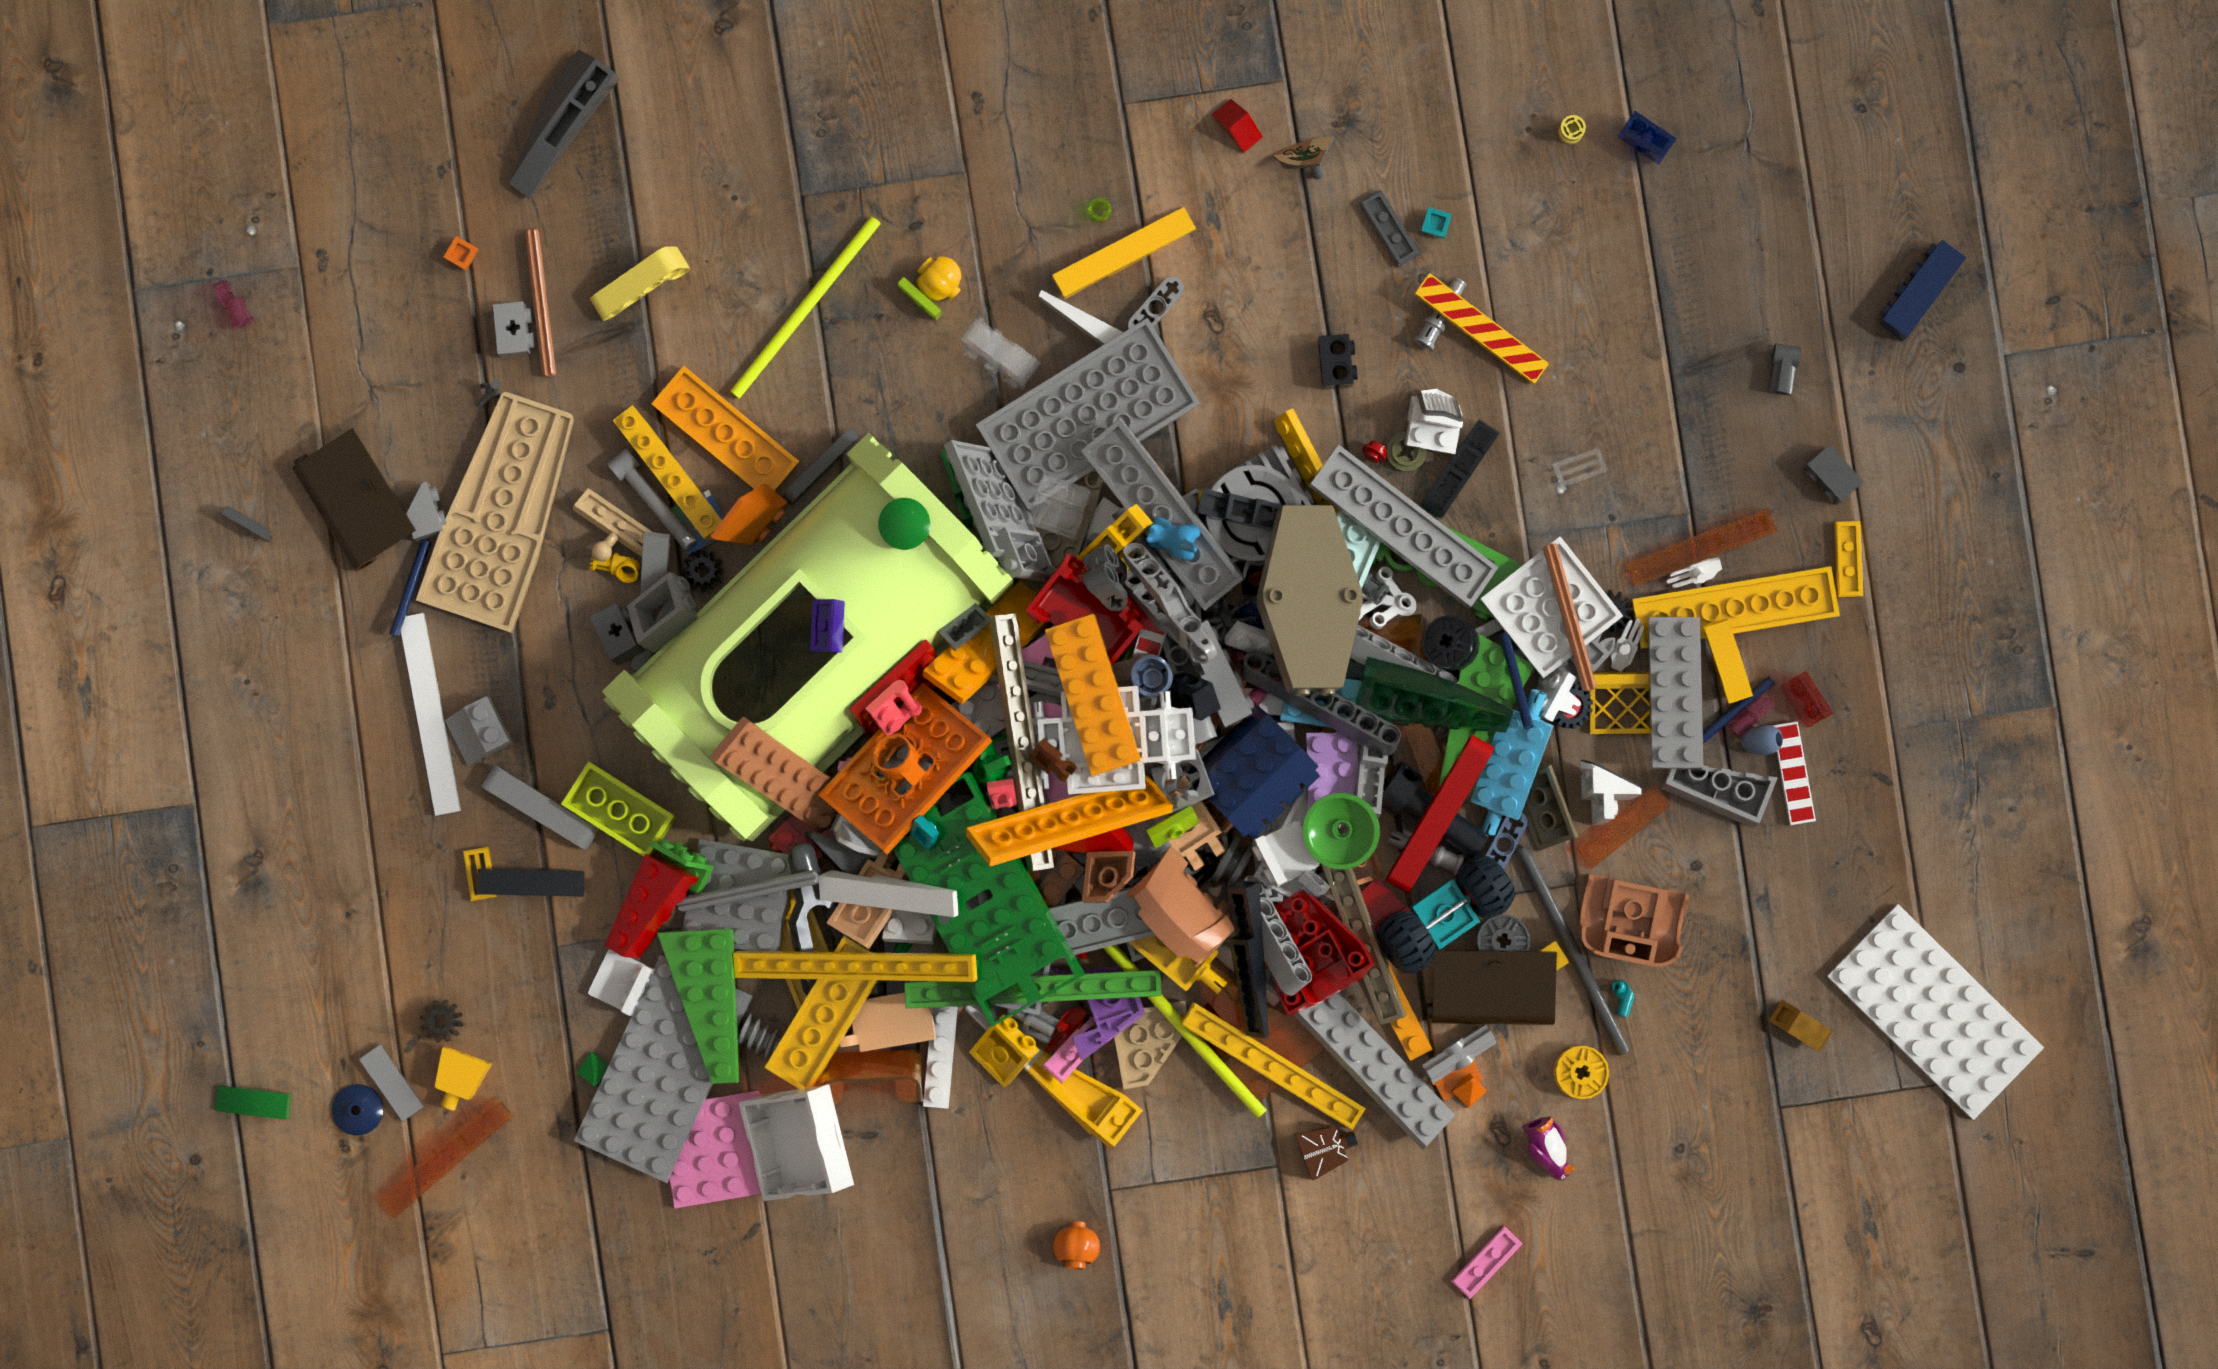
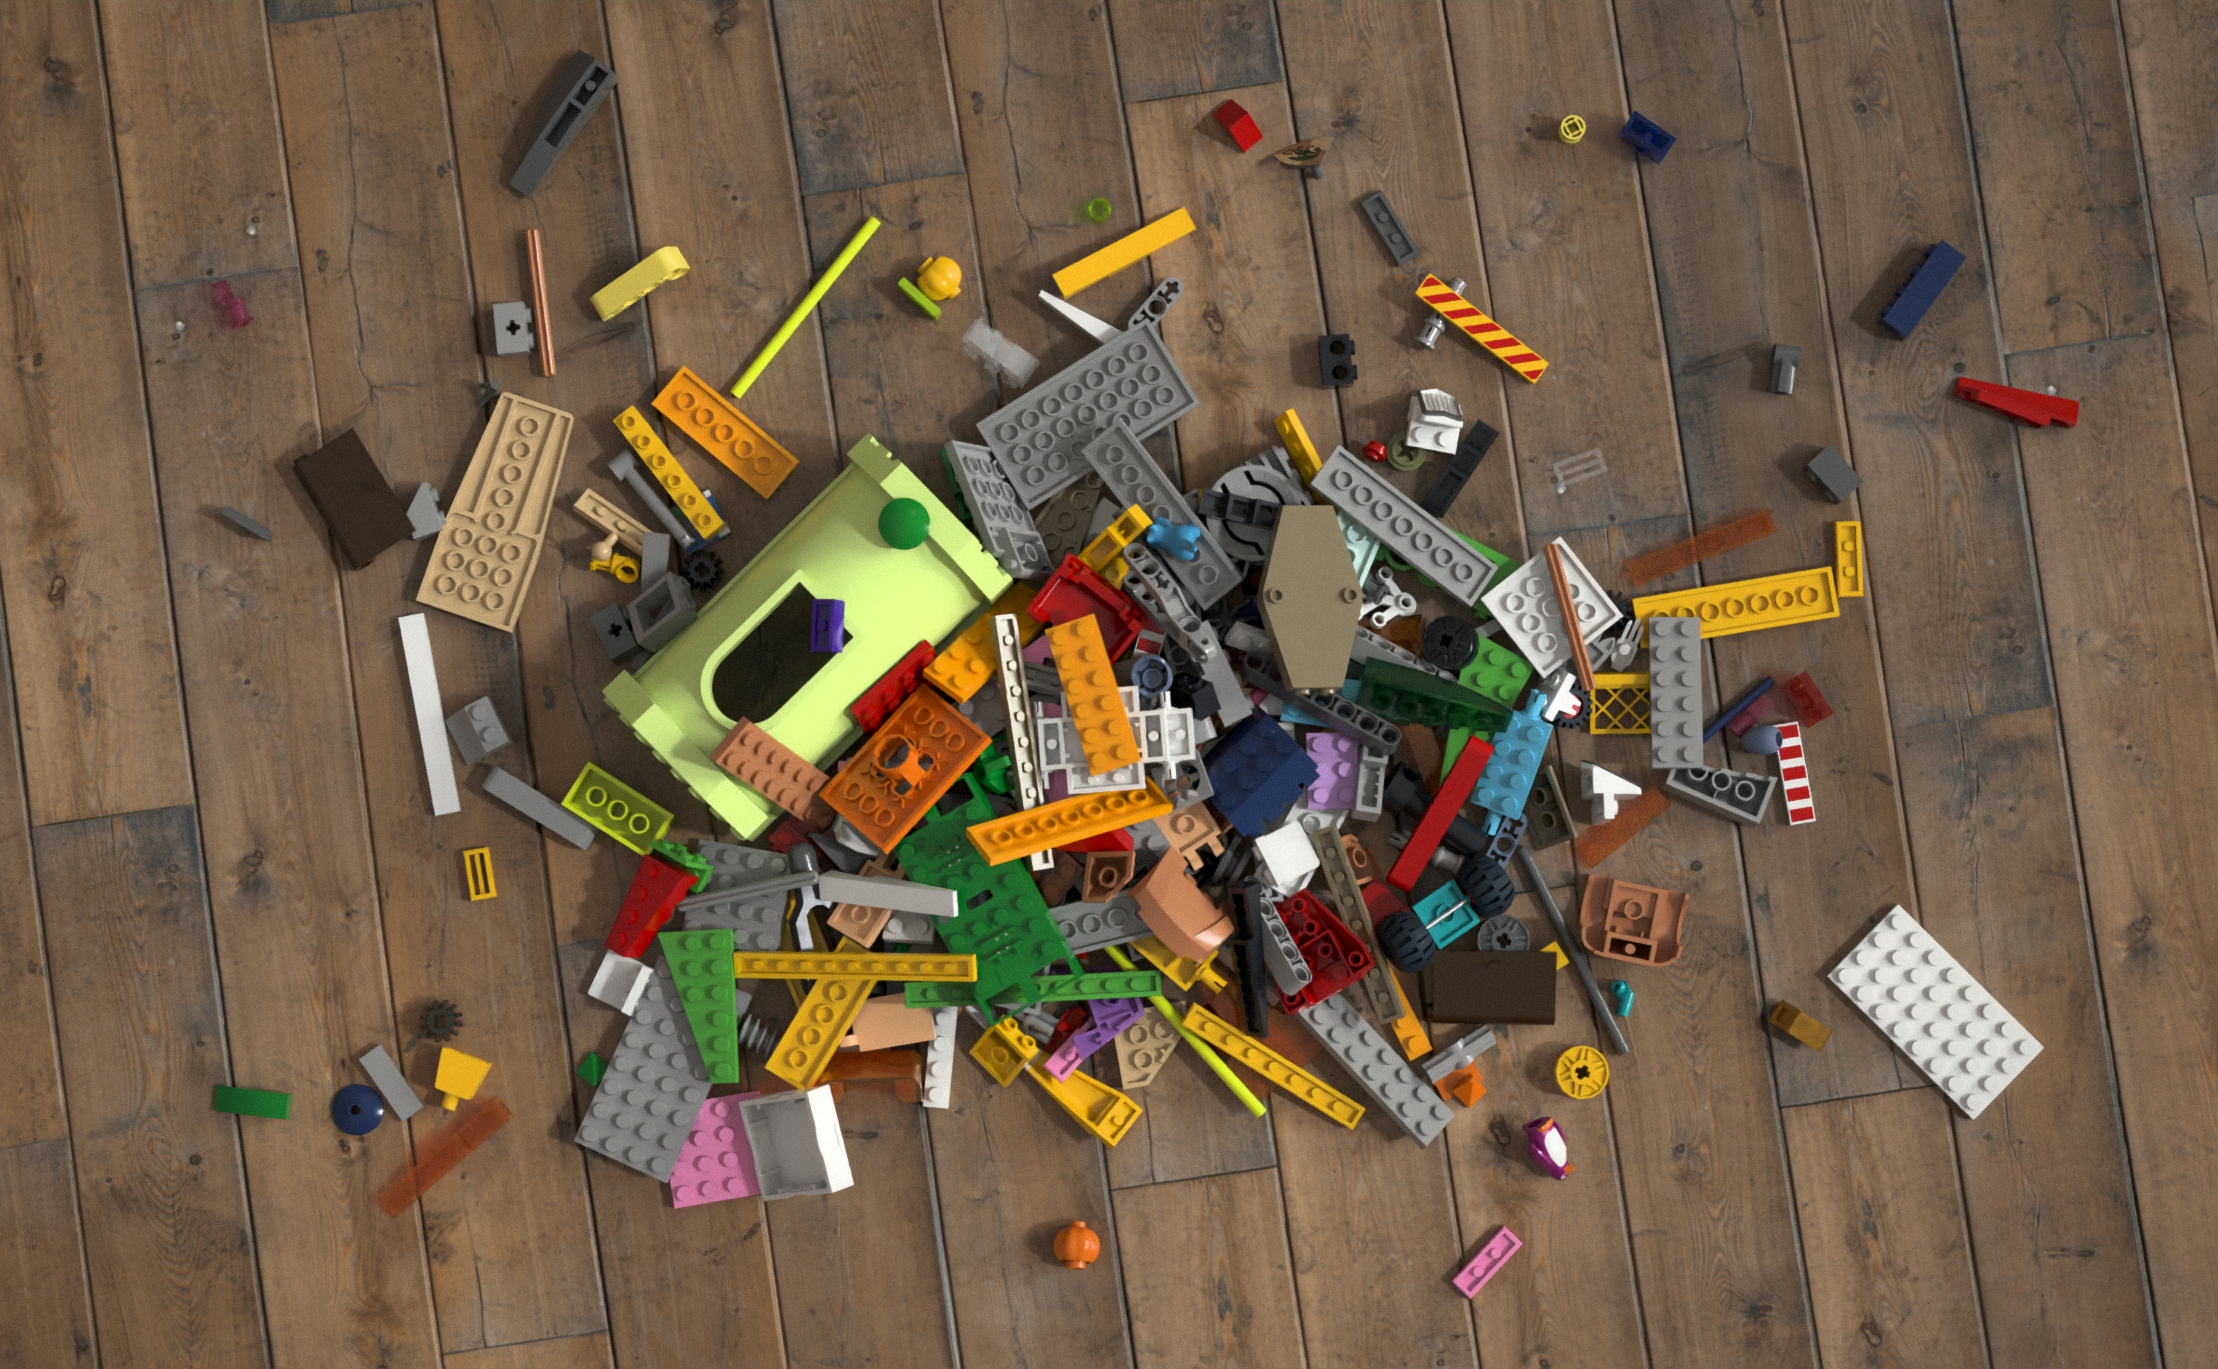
(409, 588): dark blue bar -> none
(461, 253): orange plate -> none
(530, 882): black slope -> none
(751, 517): orange slope -> none
(821, 466): dark grey beam -> none
(886, 712): coral plate -> none
(924, 832): teal plate -> none
(964, 627): dark grey slope -> none
(1002, 793): coral tile -> none
(1049, 760): reddish brown plate -> none
(1058, 506): clear slope -> none
(1105, 576): dark grey piece -> none
(1173, 826): lime plate -> none
(1314, 883): light grey plate -> none
(1324, 1149): reddish brown torso -> none
(1331, 845): bright green dish -> none
(1436, 223): teal plate -> none
(1516, 681): dark blue bar -> none
(1697, 572): white piece -> none
(1727, 661): yellow slope -> none
(2019, 404): none -> red wedge

